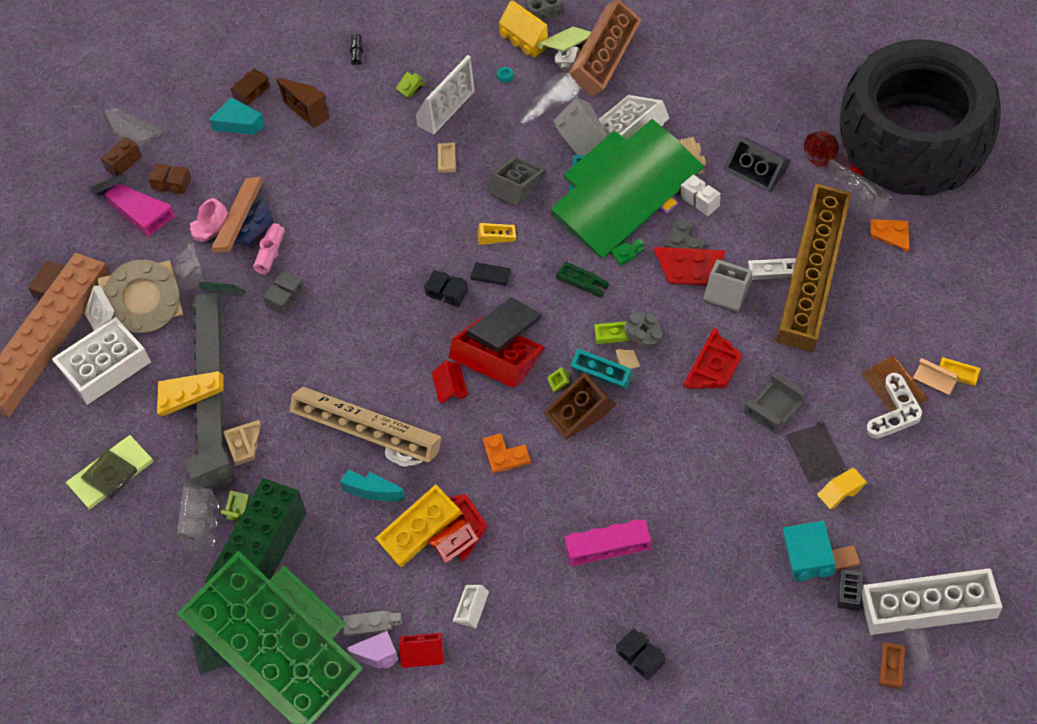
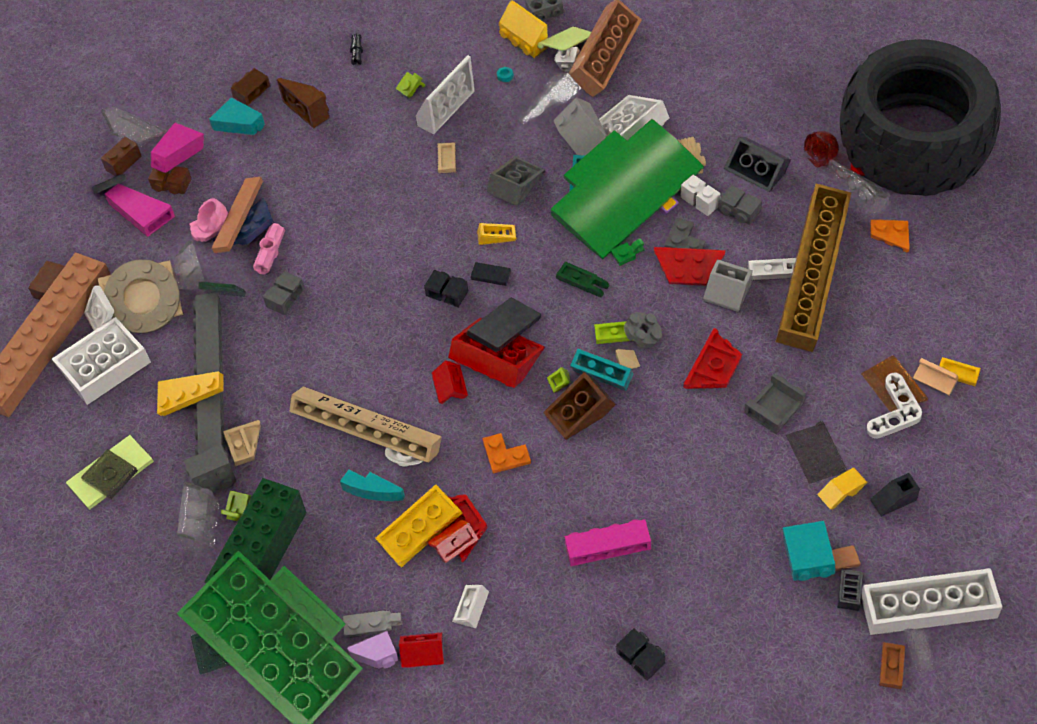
(176, 147): none -> dark pink slope
(744, 210): none -> dark grey piece
(896, 494): none -> black slope

